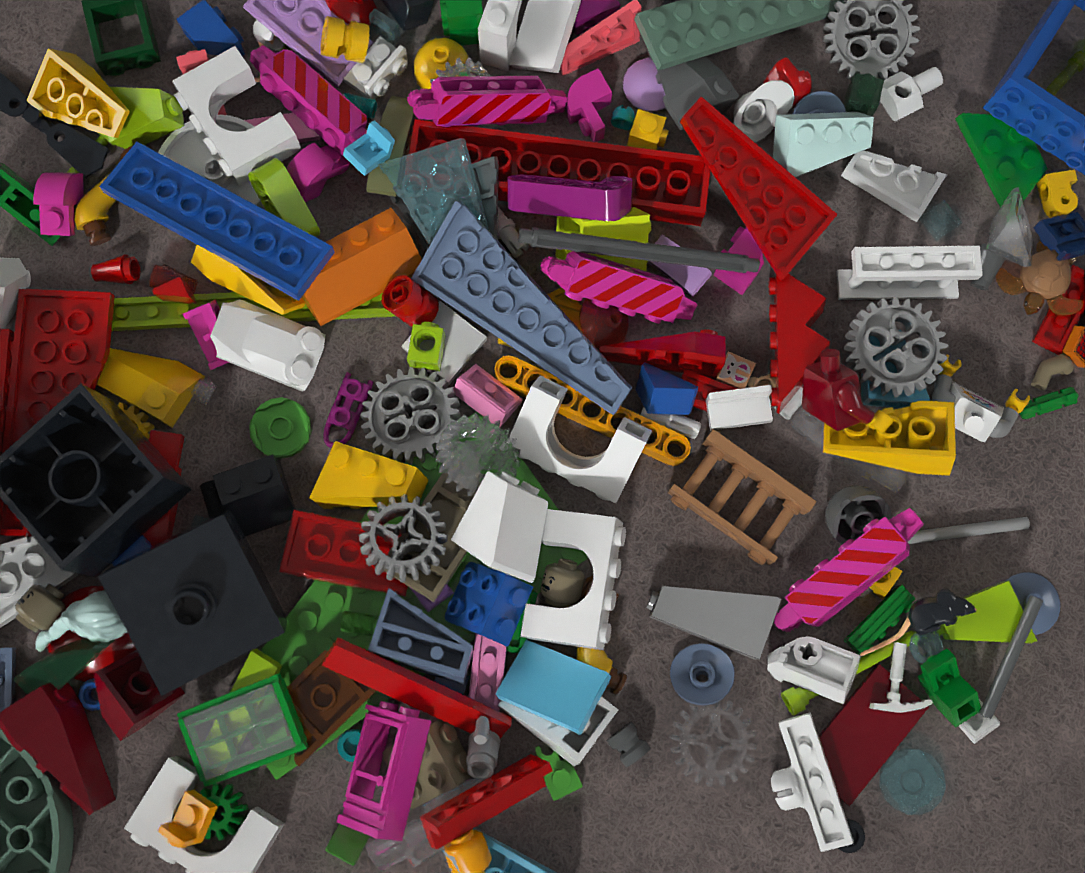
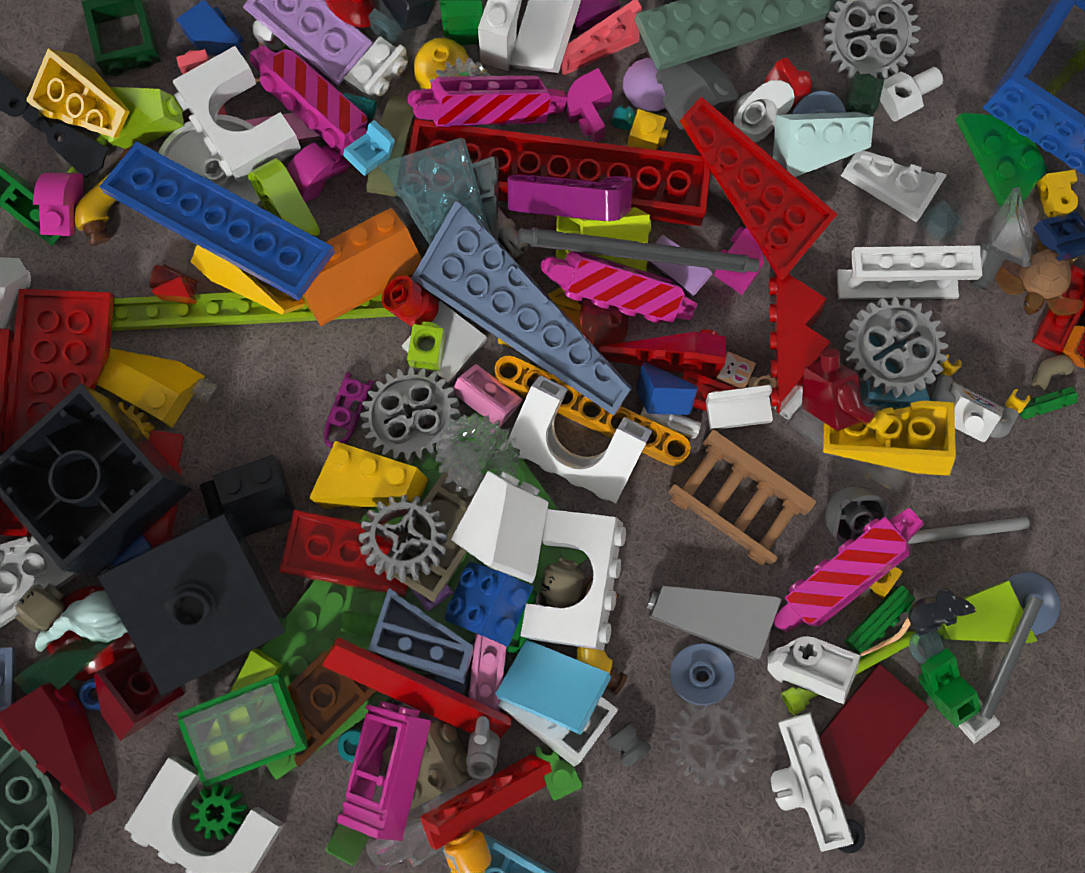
(117, 270): red cone -> none
(189, 821): light orange bracket -> none
(202, 323): dark pink hinge -> none
(267, 343): white slope -> none
(280, 436): bright green tile -> none
(344, 39): yellow wheel -> none
(896, 677): white piece -> none
(912, 781): clear light blue tile -> none

